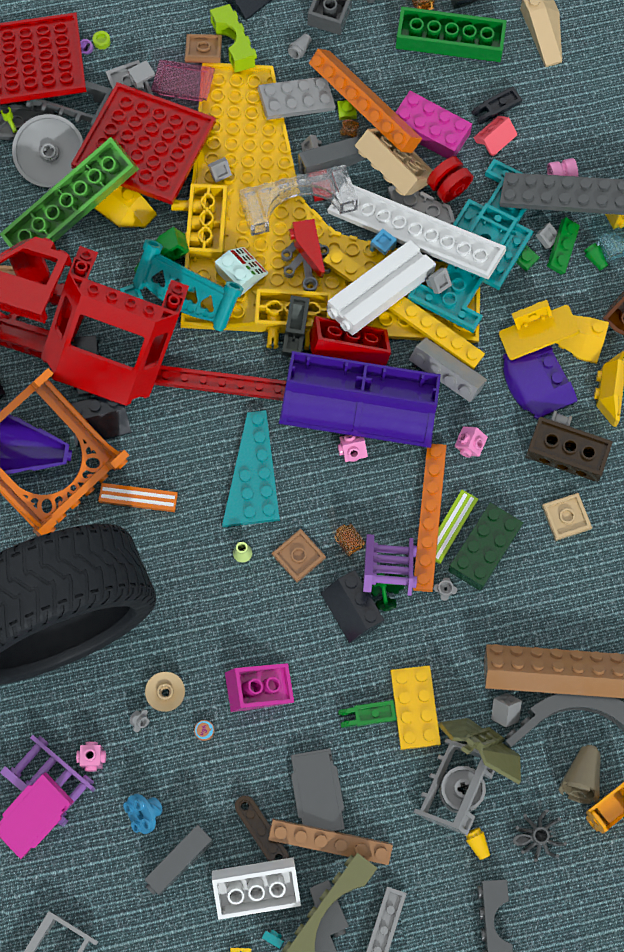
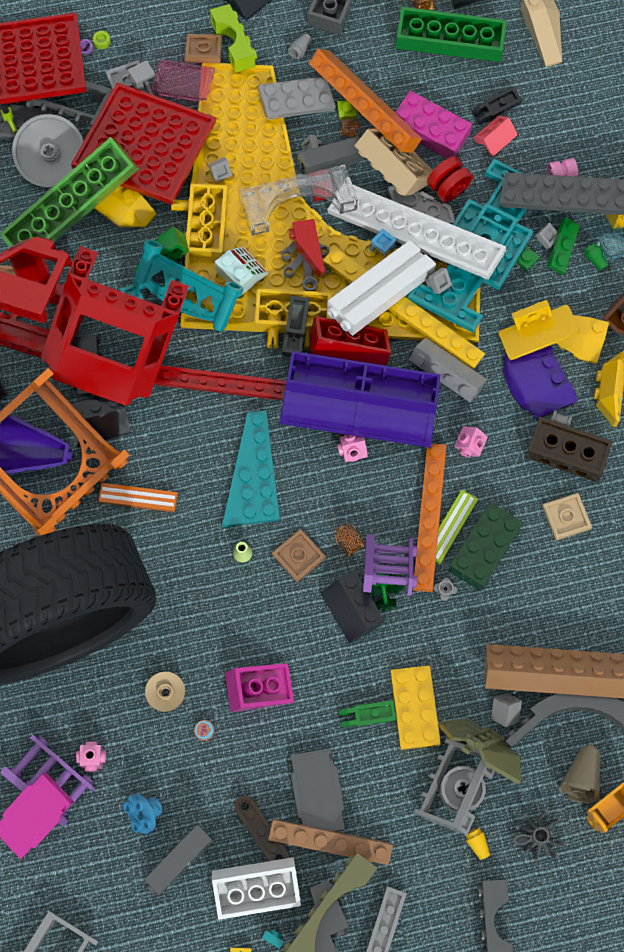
(139, 720): light grey plate -> none

